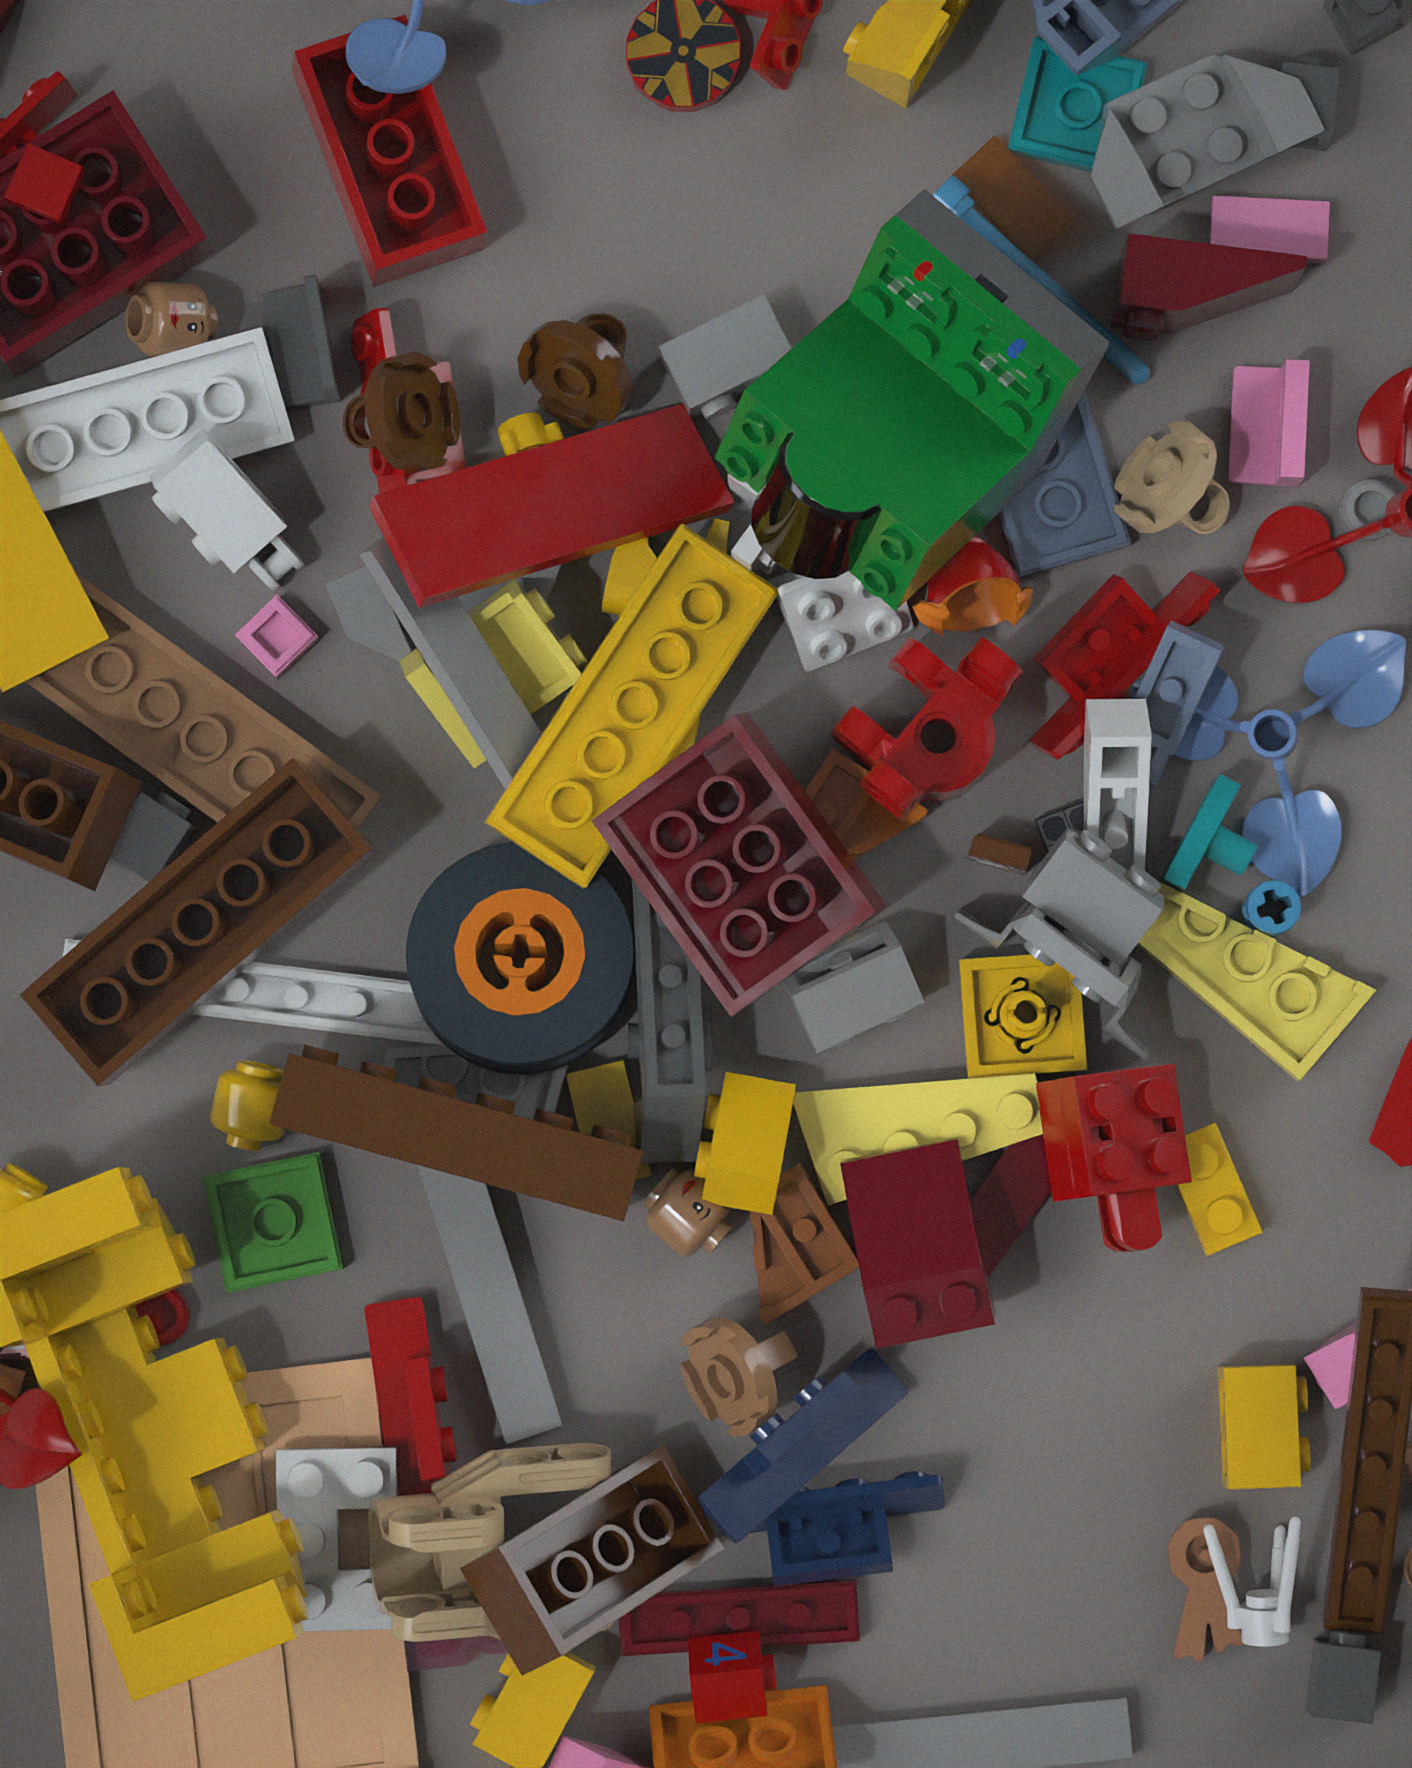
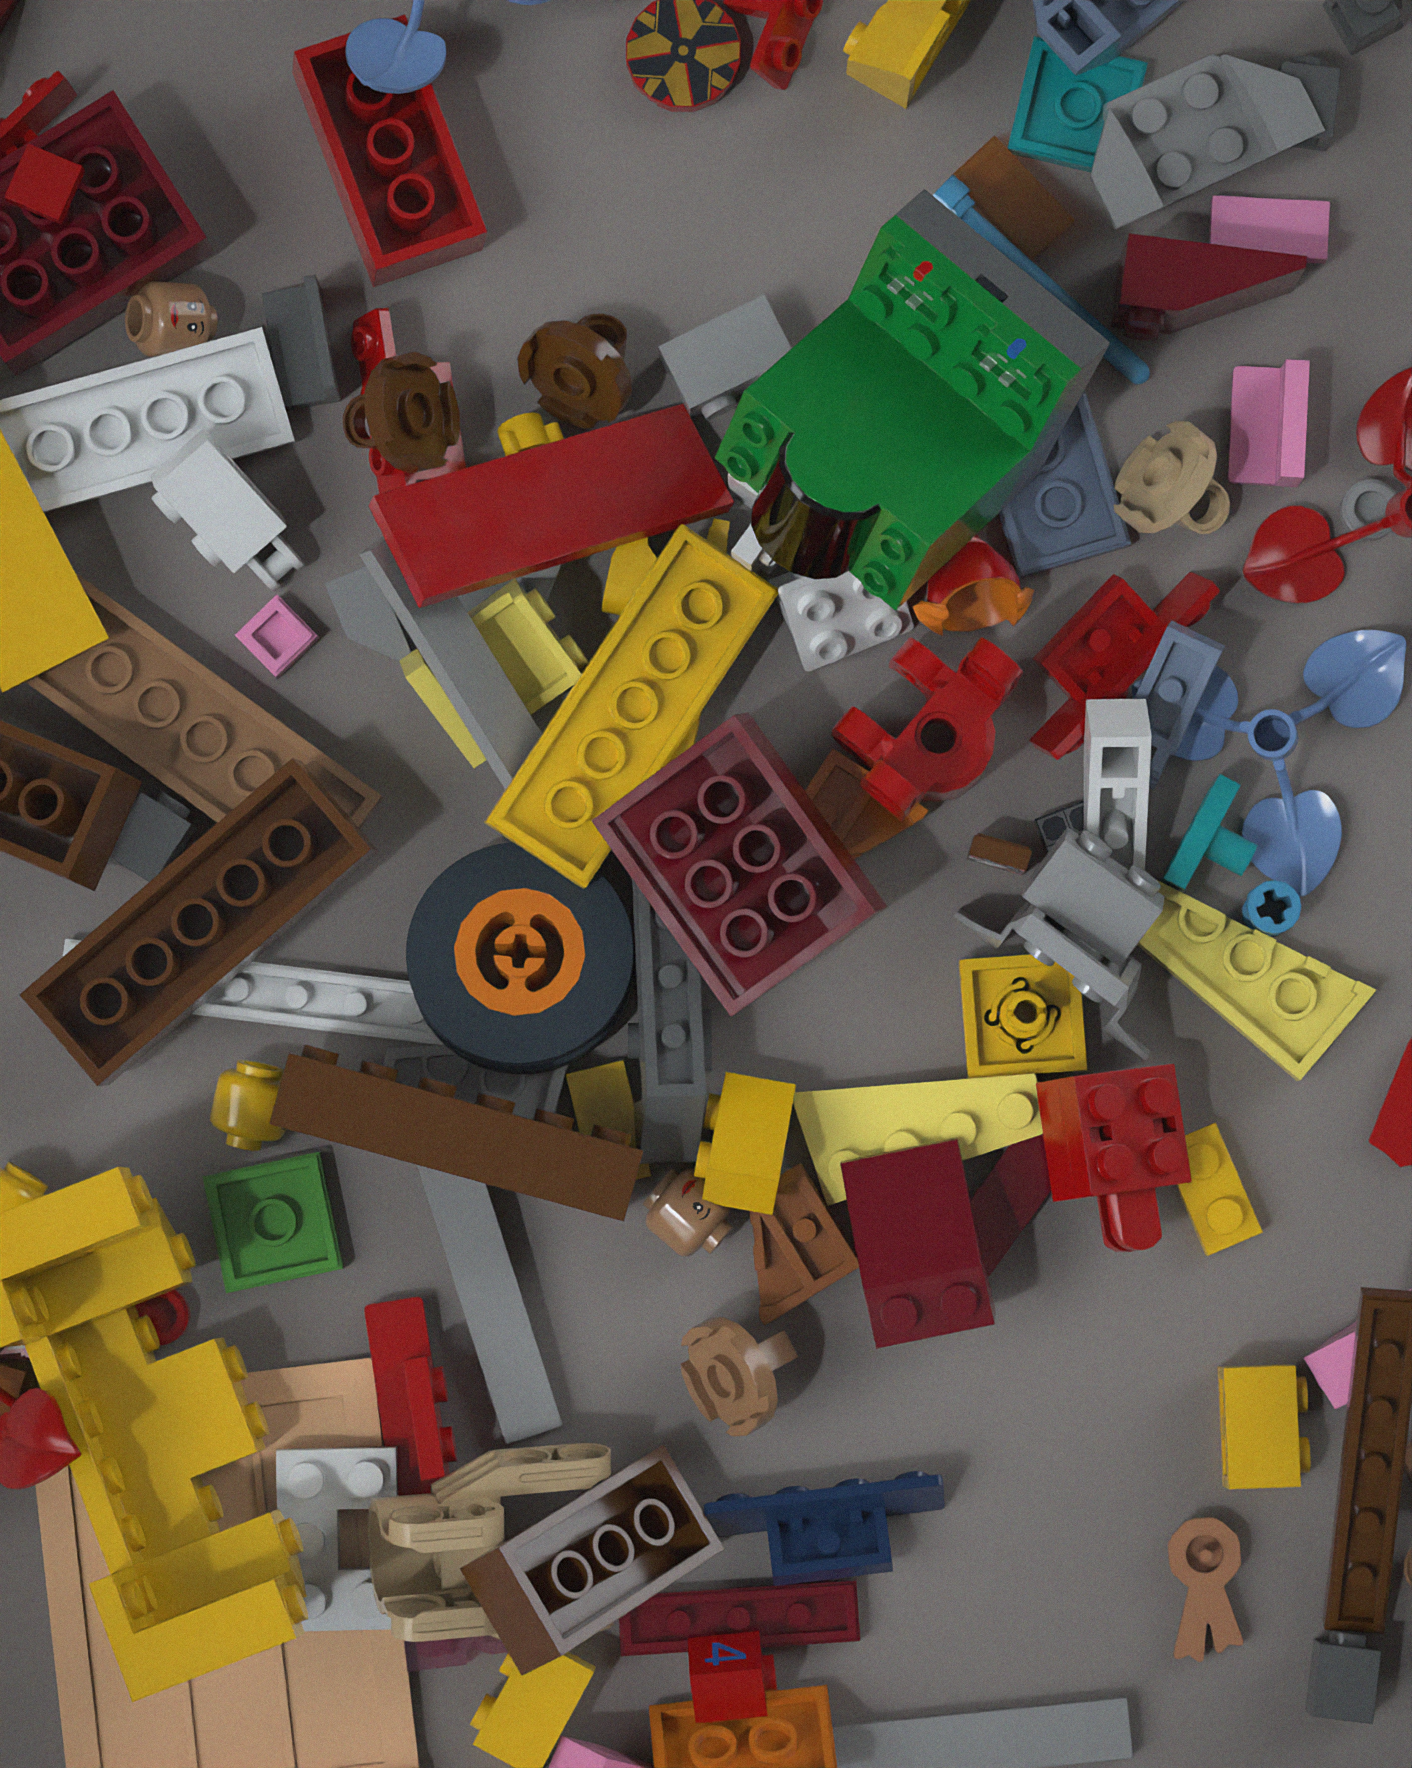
(801, 1446): dark blue bracket -> none
(854, 988): light grey brick -> none
(1266, 1613): white plant -> none

